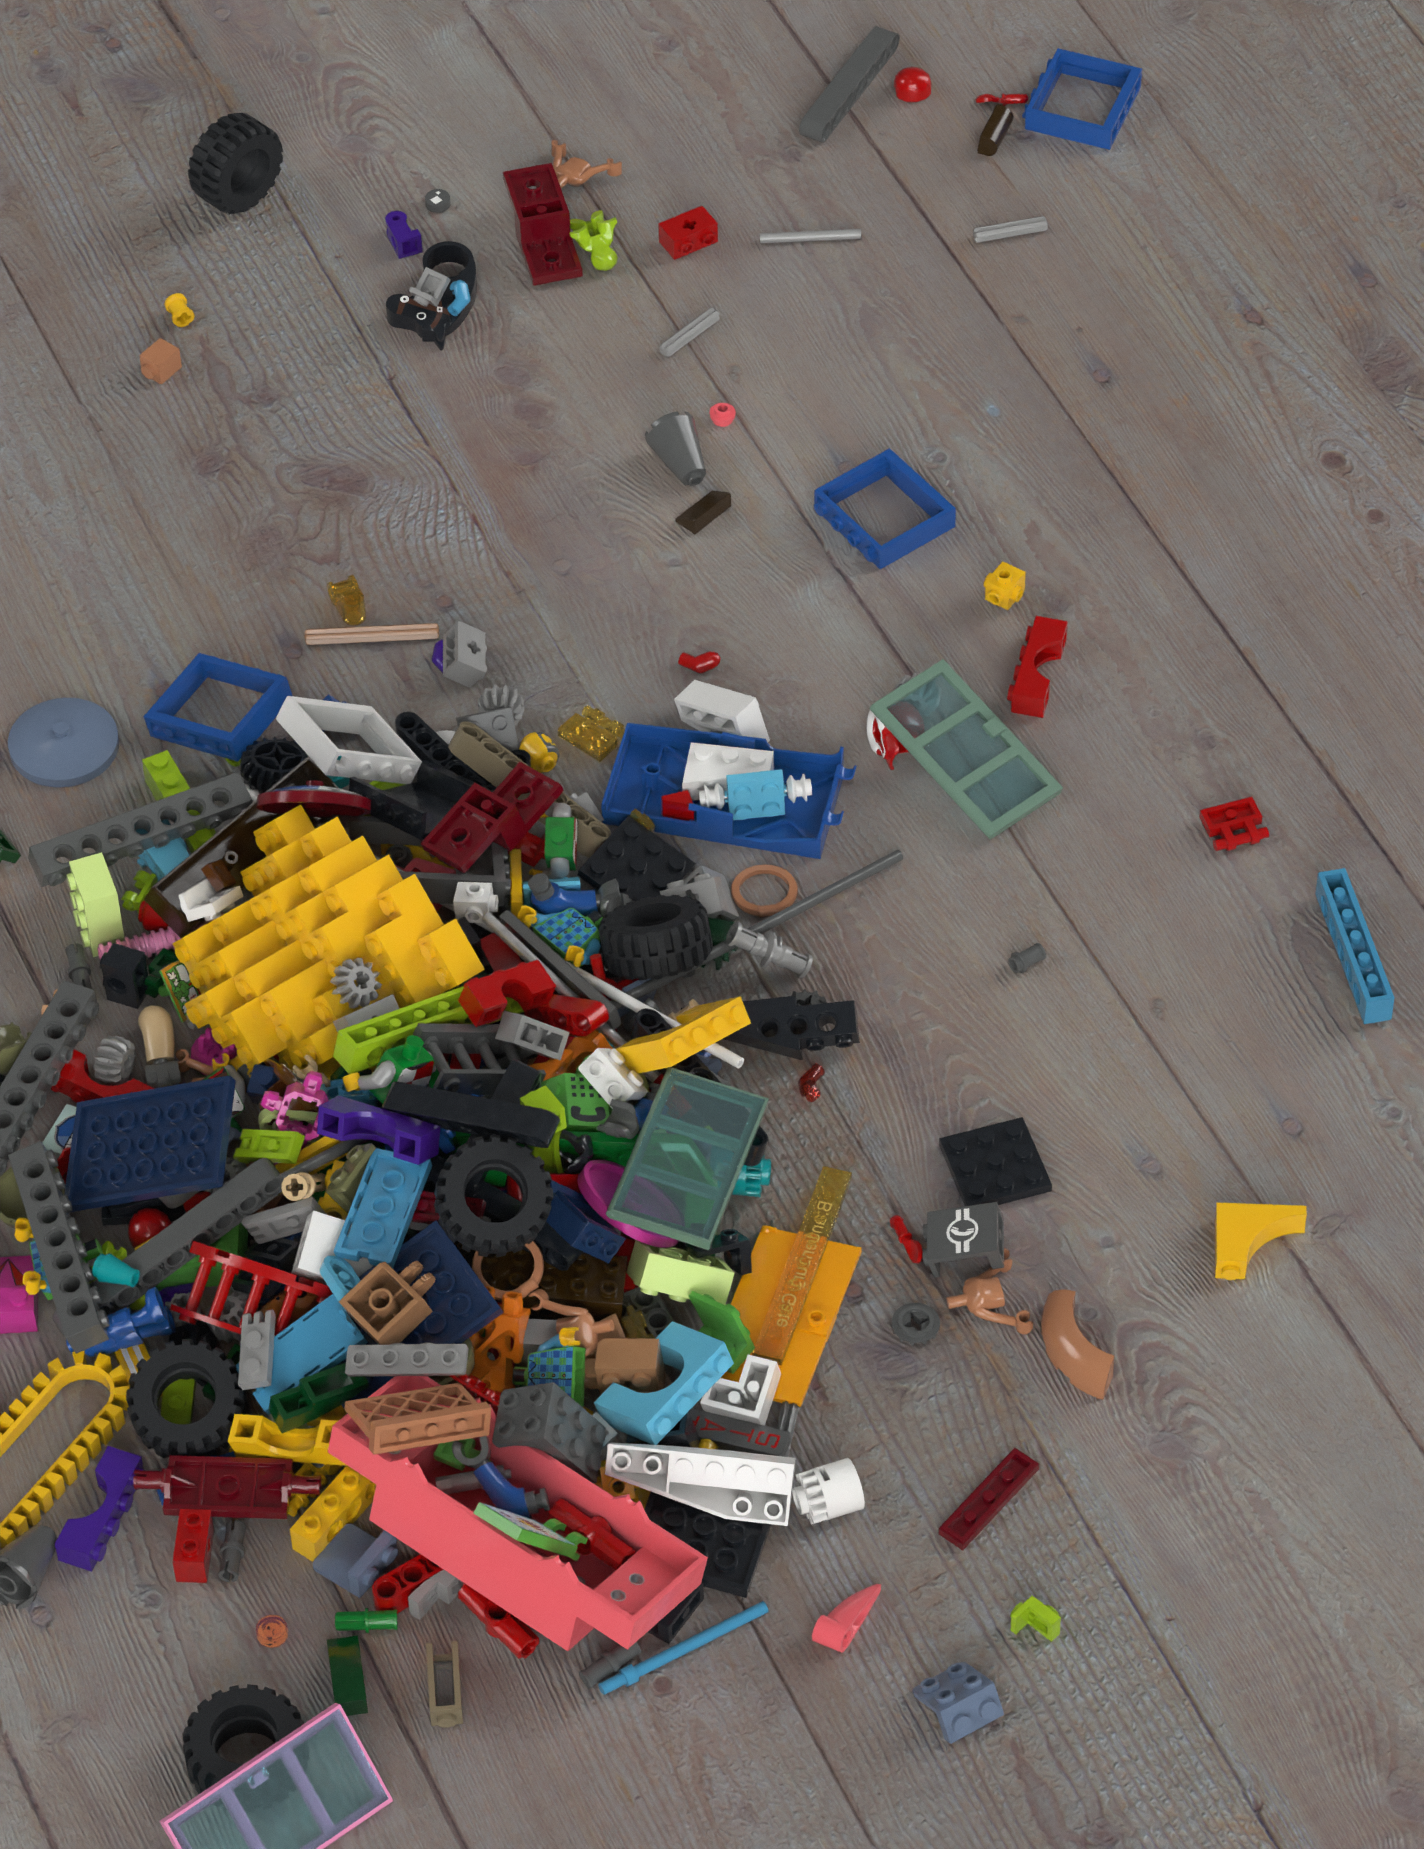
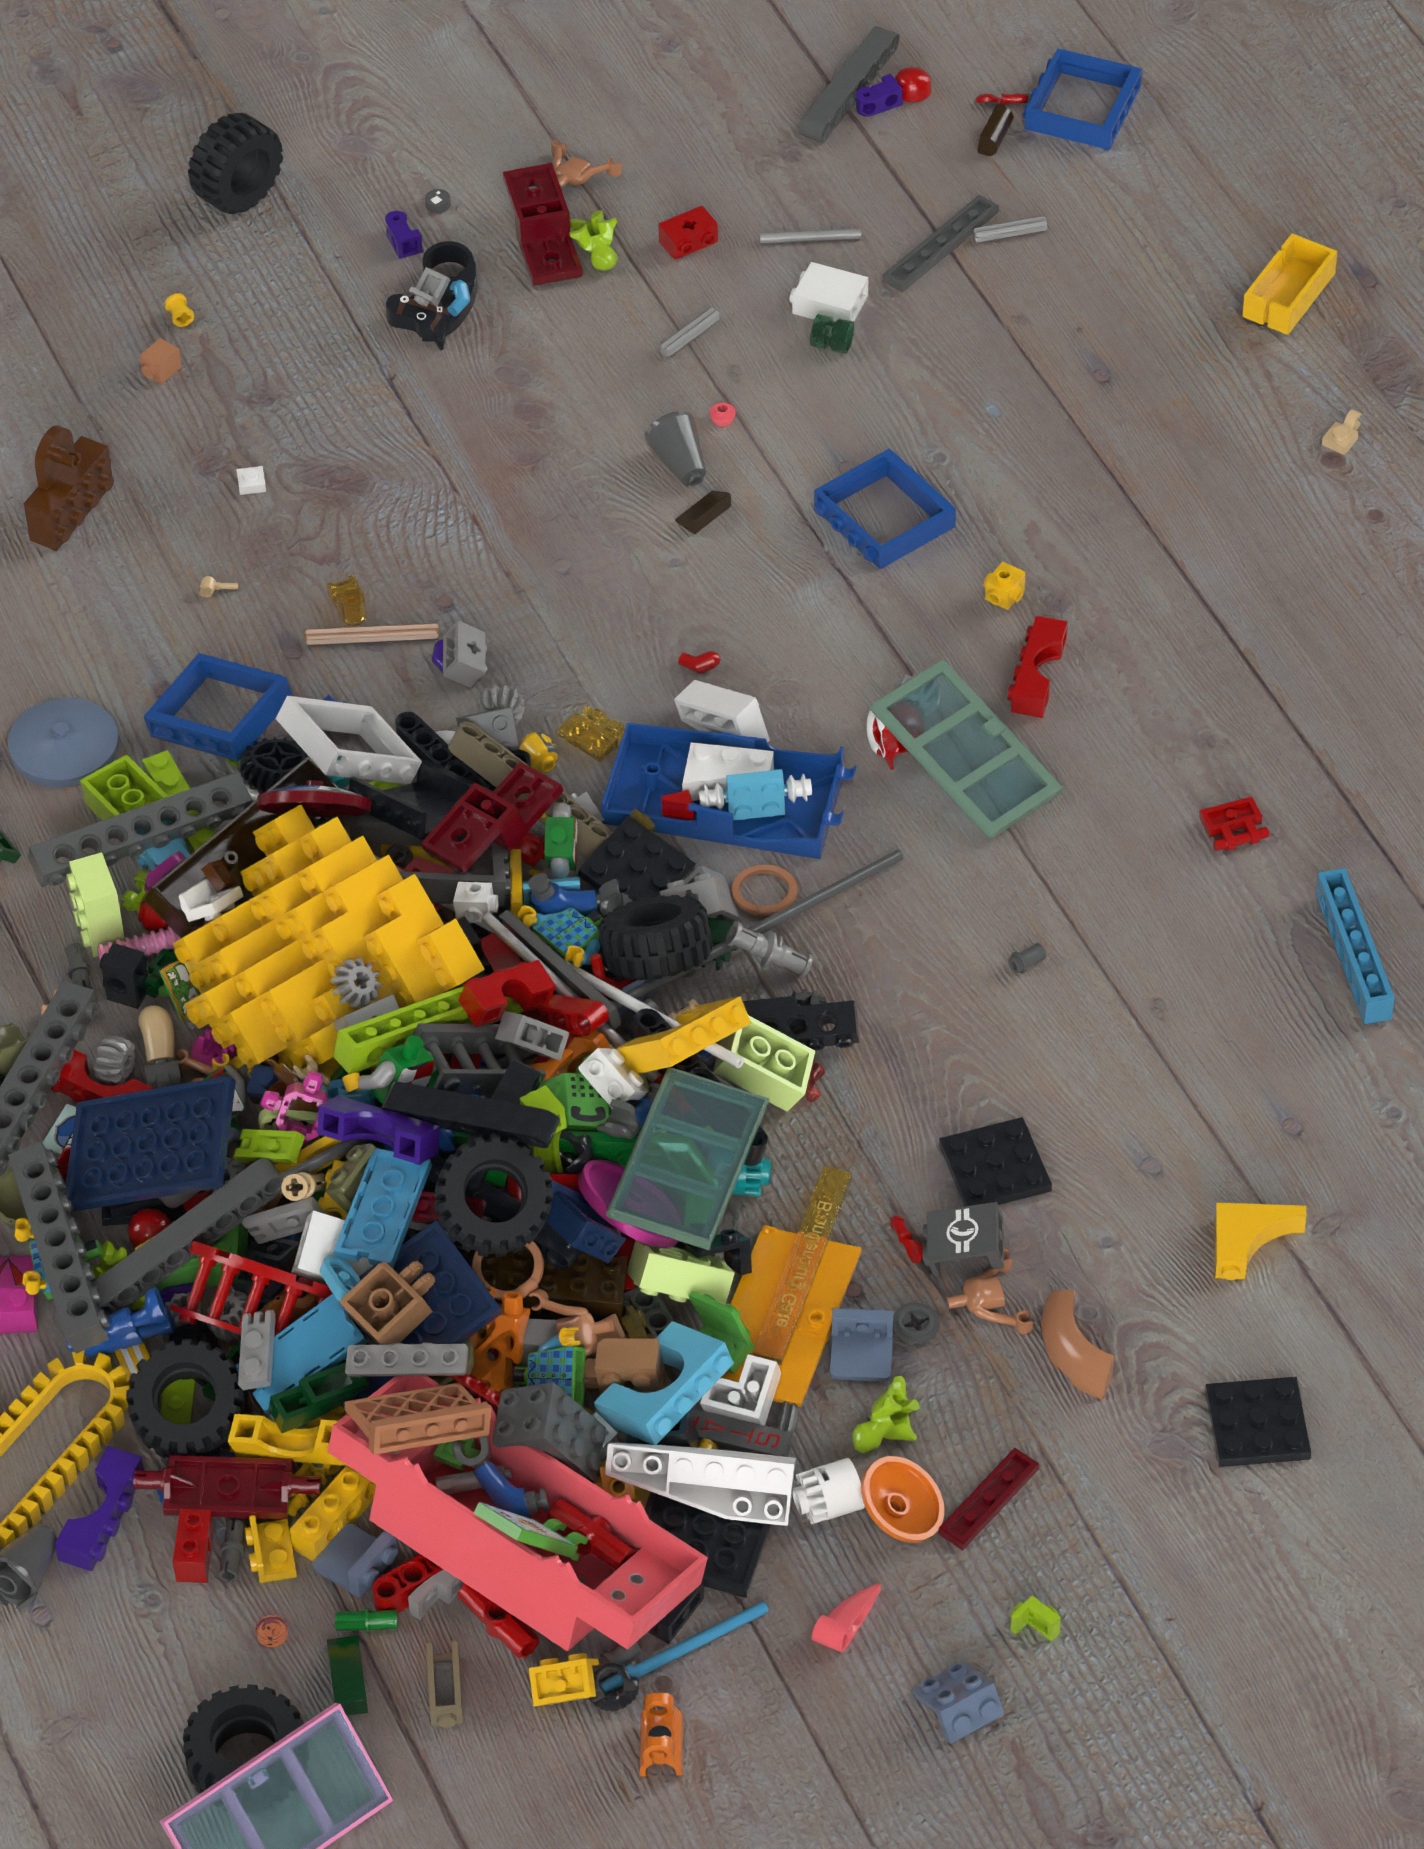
(69, 485): none -> reddish brown brick
(114, 1271): teal cone -> none
(119, 788): none -> lime slope
(162, 870): none -> magenta plate
(209, 584): none -> tan hand
(251, 480): none -> white plate
(272, 1550): none -> yellow bracket
(563, 1681): none -> yellow bracket
(619, 1701): none -> black piece
(661, 1734): none -> orange piece
(772, 1064): none -> yellowish green brick
(829, 293): none -> white brick
(841, 333): none -> clear green wheel
(861, 1344): none -> sand blue bracket
(879, 97): none -> dark purple leg
(887, 1420): none -> lime animal
(902, 1499): none -> orange dish
(940, 243): none -> dark grey tile
(1257, 1421): none -> black plate
(1289, 283): none -> yellow piece
(1343, 436): none -> tan plate

